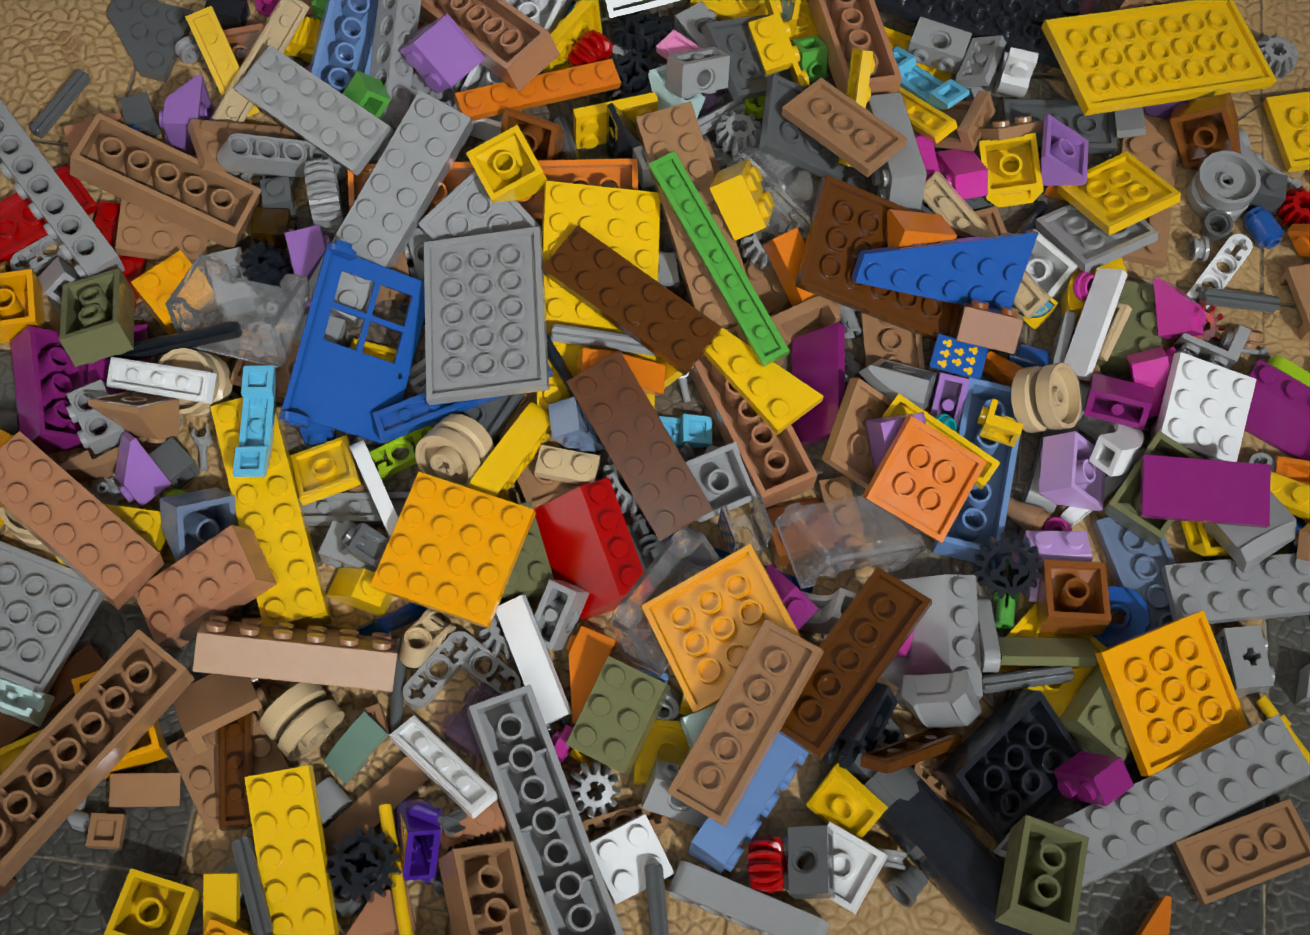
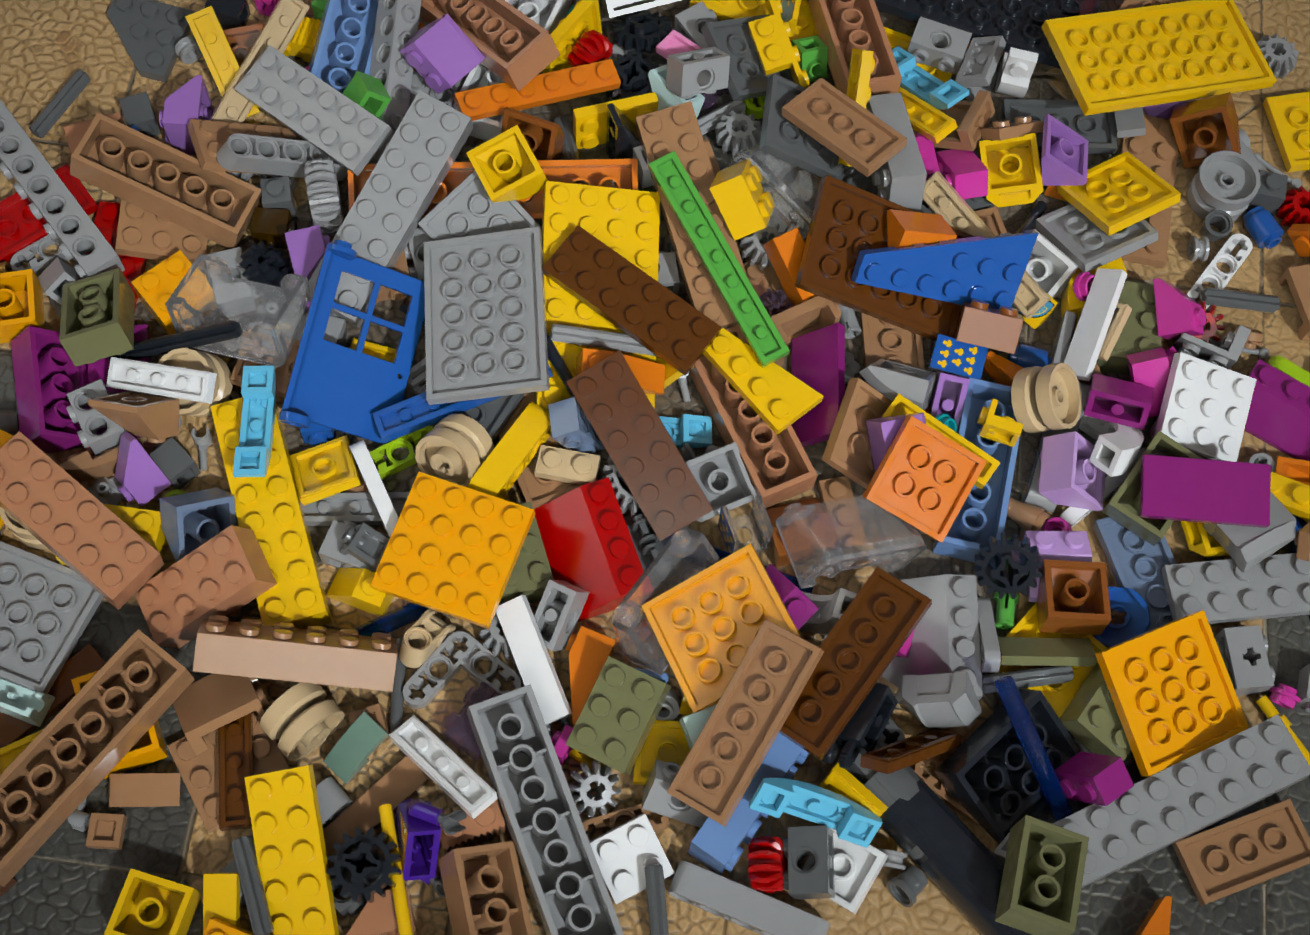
(775, 302): none -> gear
(817, 805): none -> medium azure slope
(1033, 747): none -> clear blue axle
(1284, 696): none -> dark pink plate

